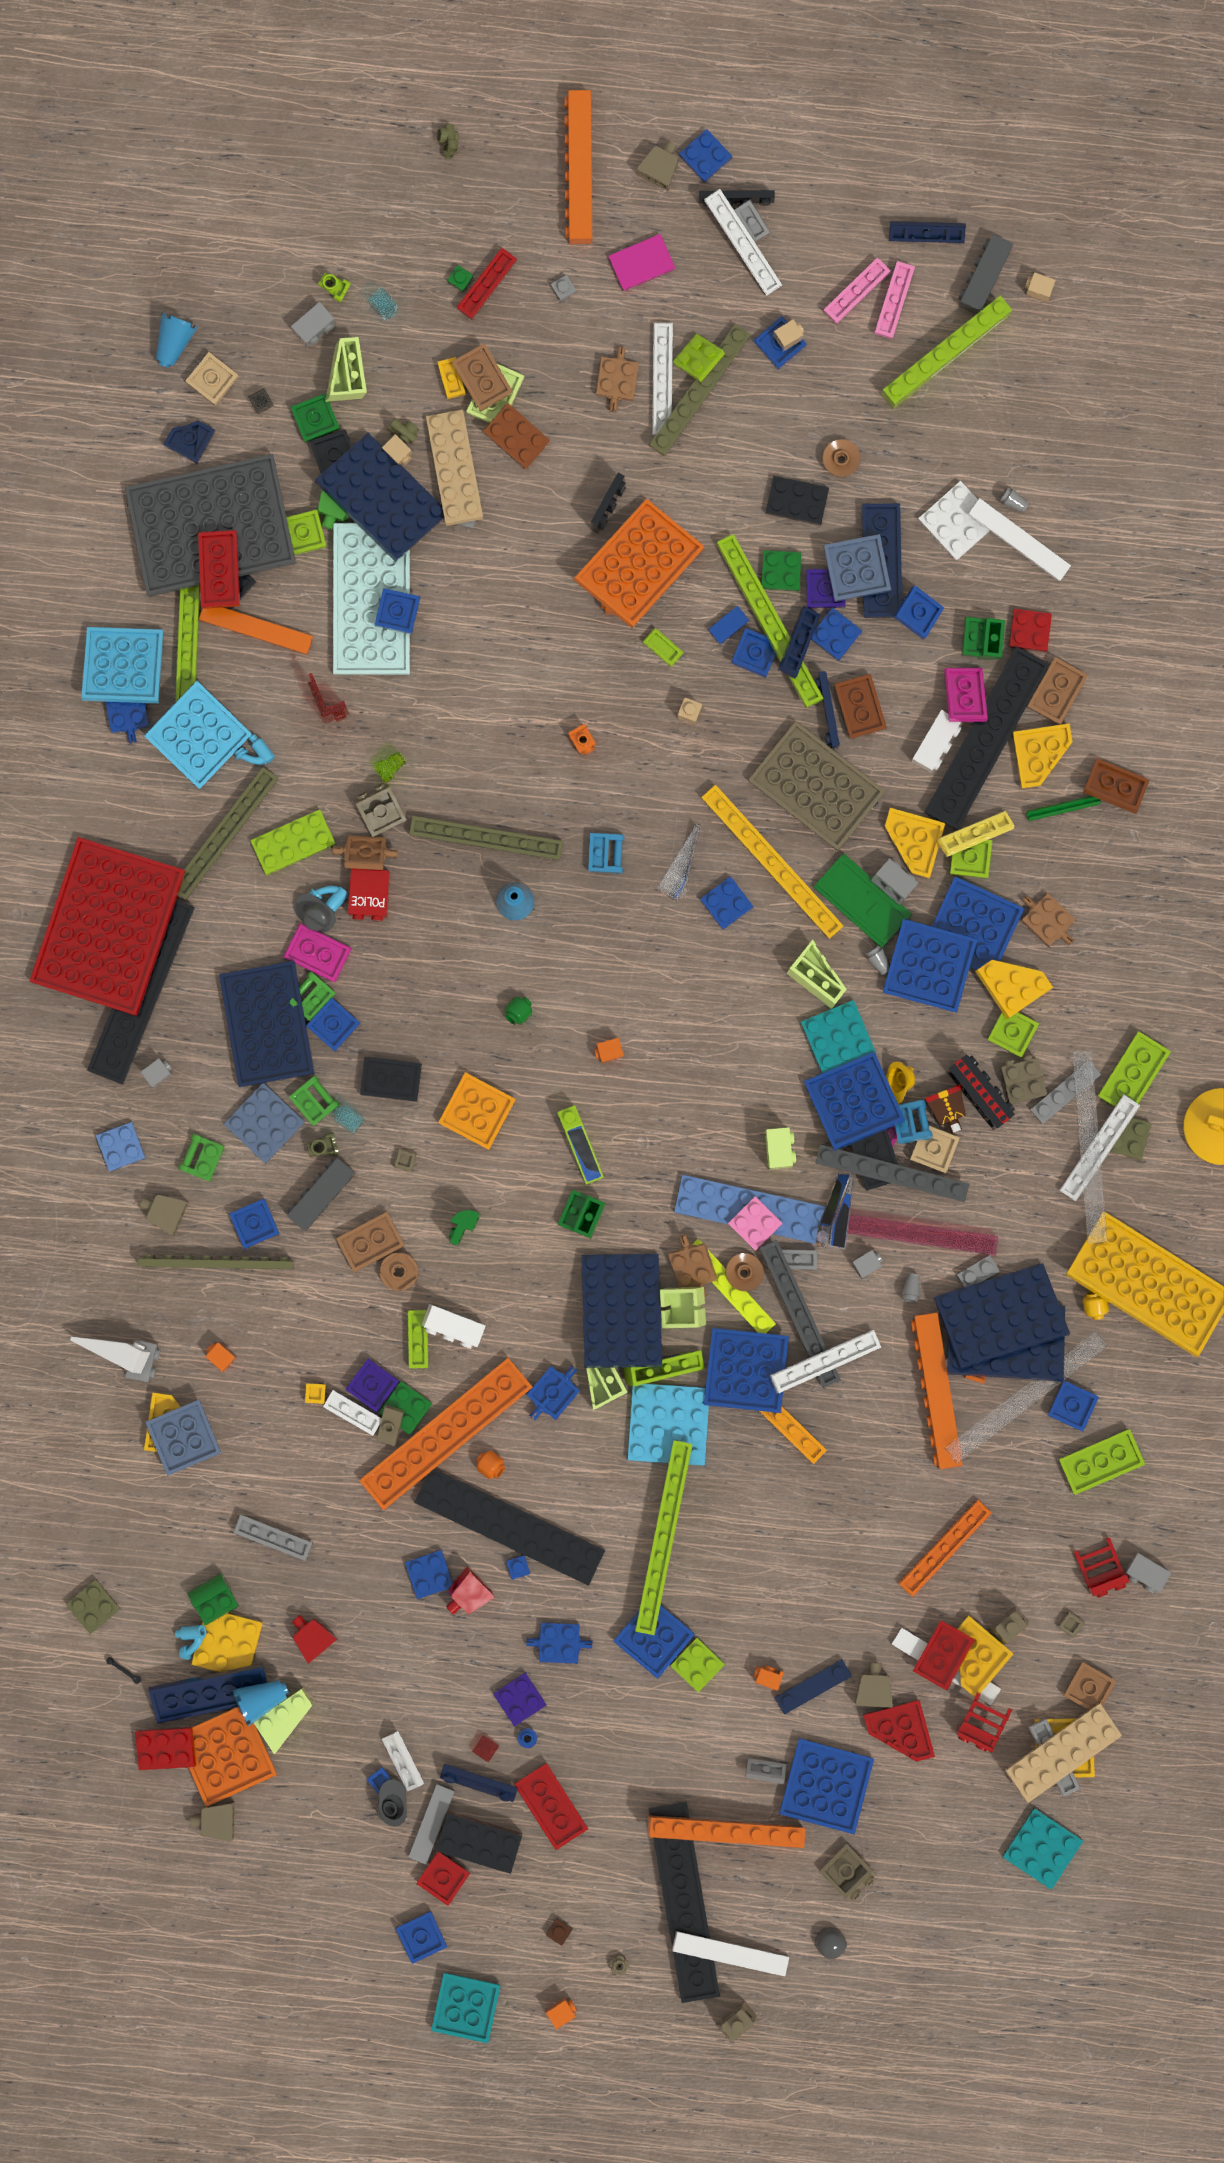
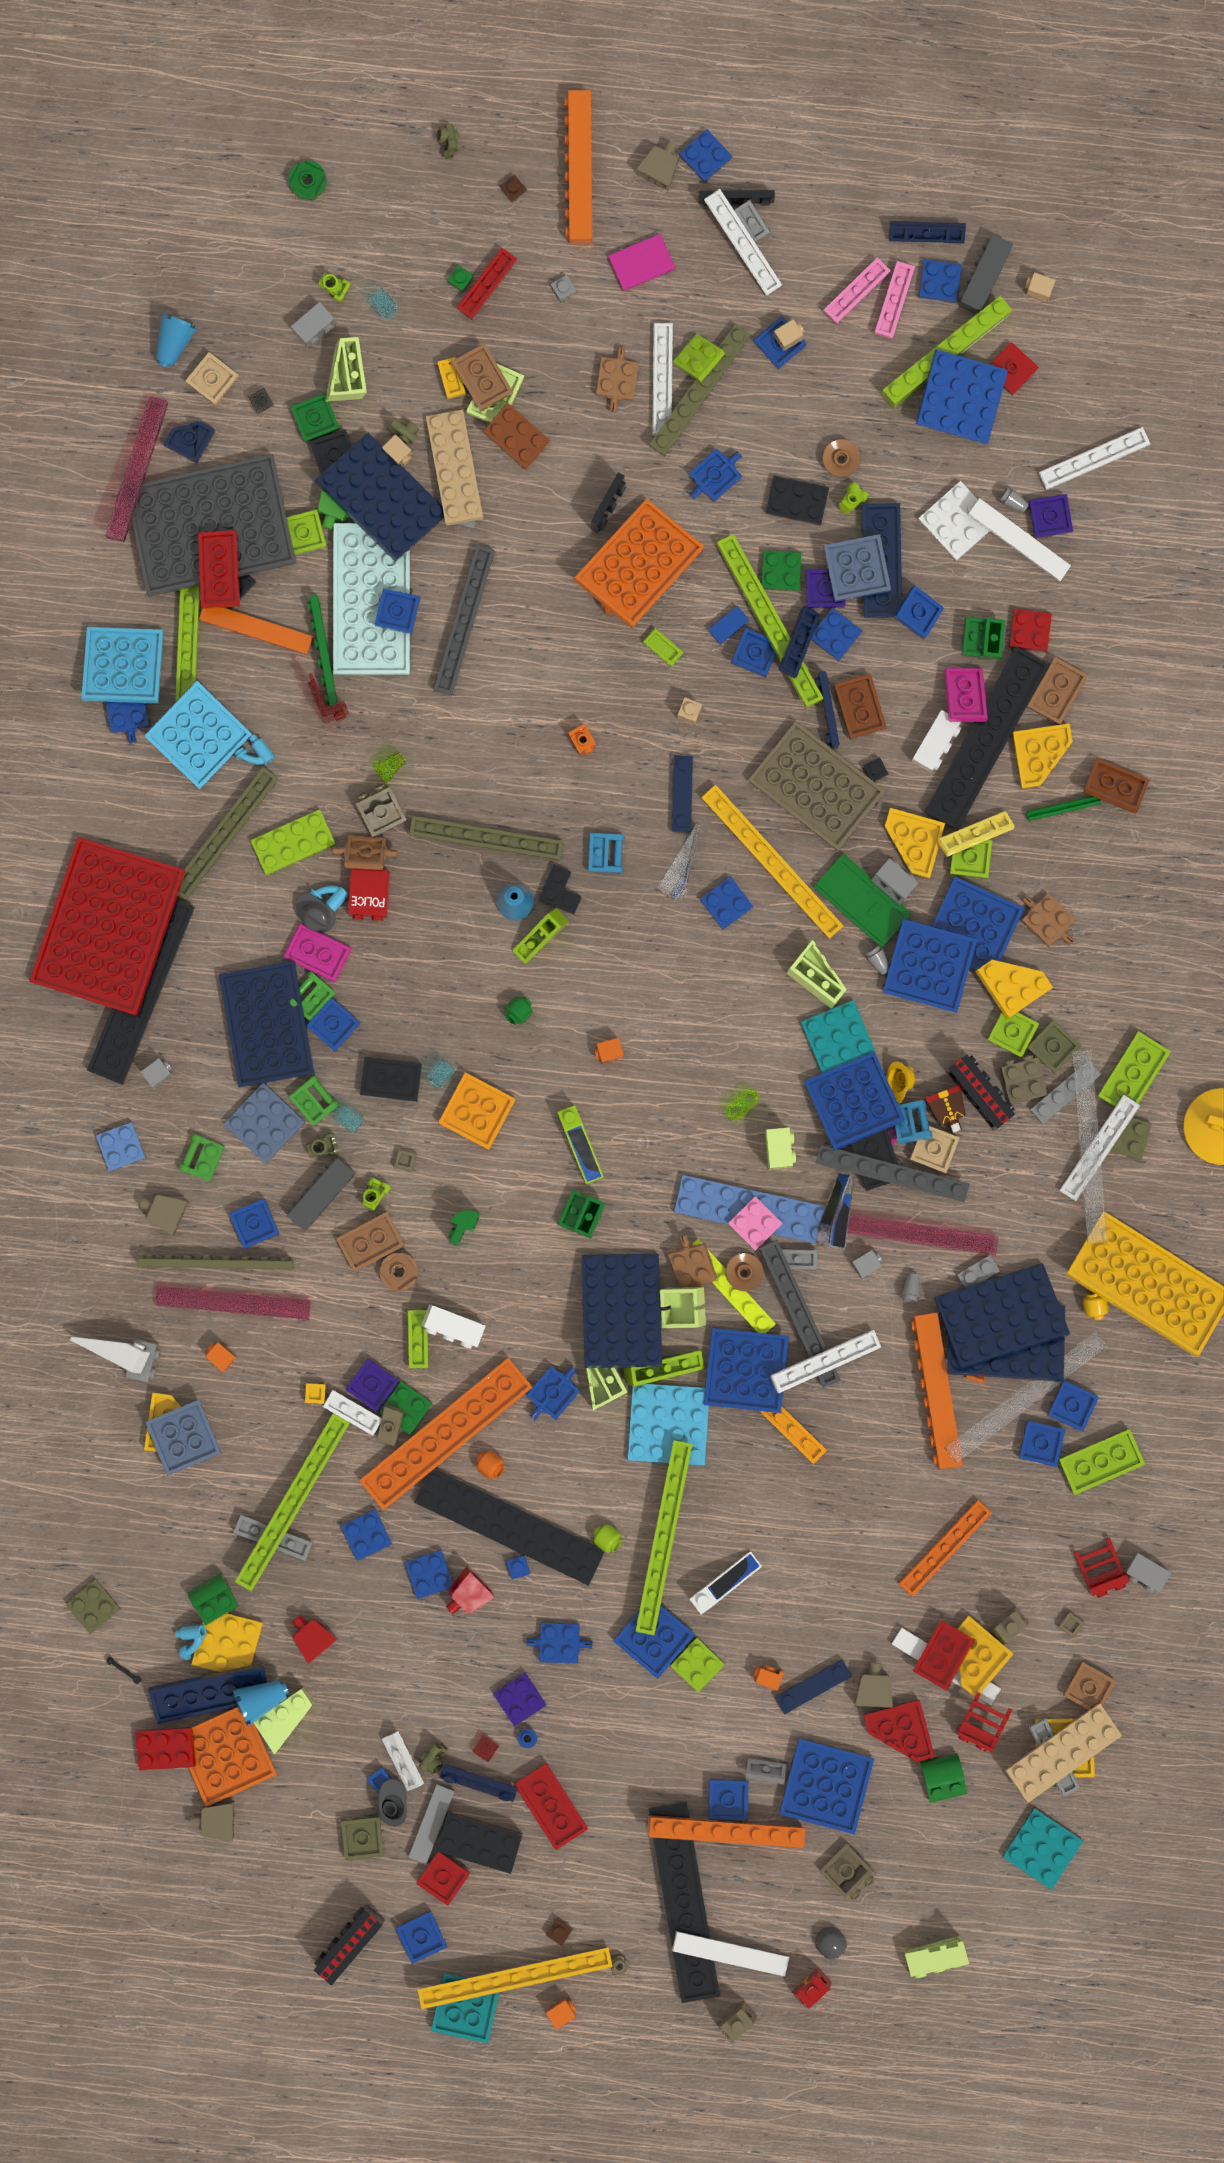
(136, 469): none -> clear pink plate
(233, 1302): none -> clear pink plate
(292, 1502): none -> lime plate
(298, 185): none -> green plate
(321, 644): none -> green plate
(350, 1943): none -> black brick
(362, 1838): none -> olive plate
(366, 1535): none -> blue plate
(375, 1190): none -> lime plate
(430, 1760): none -> olive plate
(440, 1074): none -> clear light blue brick
(464, 620): none -> dark grey plate
(513, 188): none -> reddish brown plate
(514, 1978): none -> yellow plate
(540, 935): none -> lime slope
(556, 895): none -> black plate
(607, 1538): none -> lime head
(682, 793): none -> dark blue plate
(715, 475): none -> blue plate
(725, 1583): none -> slope
(728, 1799): none -> blue plate
(741, 1104): none -> clear neon green plate
(812, 1988): none -> red torso
(852, 498): none -> lime plate
(875, 769): none -> black plate
(936, 1957): none -> yellowish green wedge
(940, 281): none -> blue plate
(943, 1777): none -> green brick
(961, 396): none -> blue plate
(1019, 367): none -> red plate
(1042, 1443): none -> blue plate
(1050, 516): none -> dark purple plate
(1053, 1046): none -> olive plate
(1094, 458): none -> white tile

